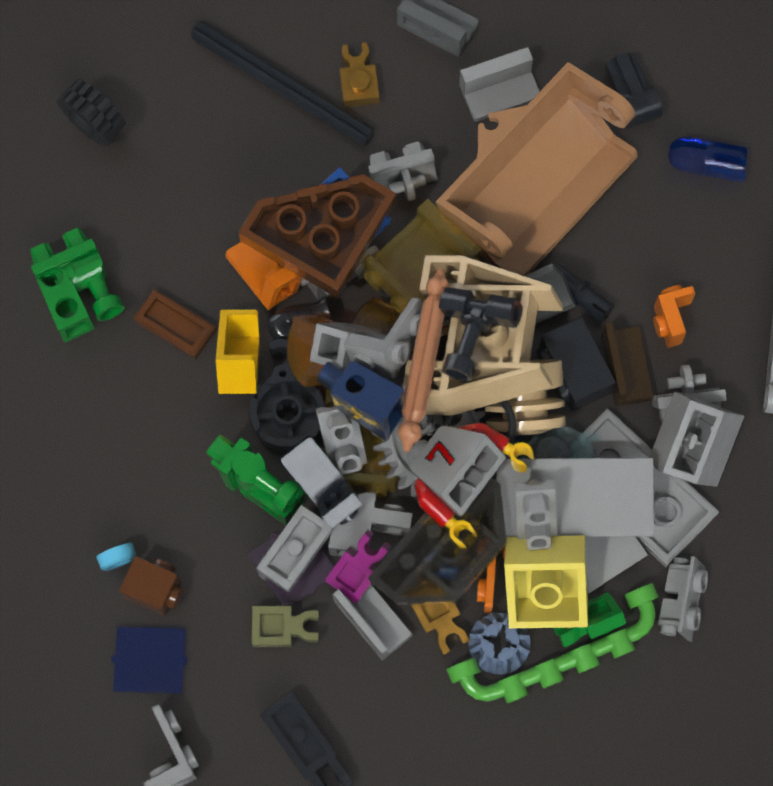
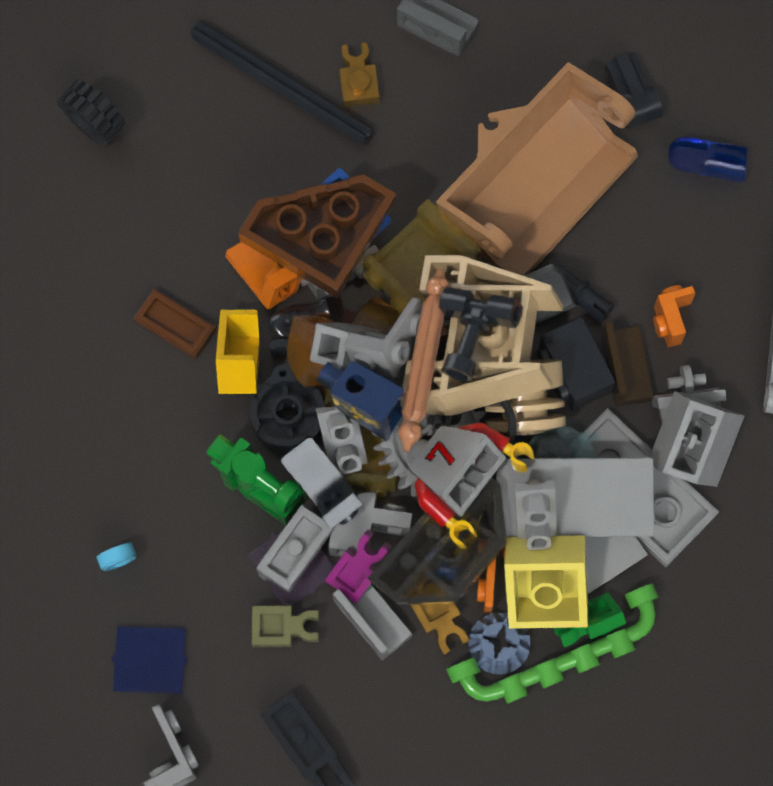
(68, 274): green hips -> none
(152, 585): reddish brown brick -> none
(405, 172): light grey hips -> none
(499, 84): light grey panel -> none
(688, 583): light grey hinge -> none

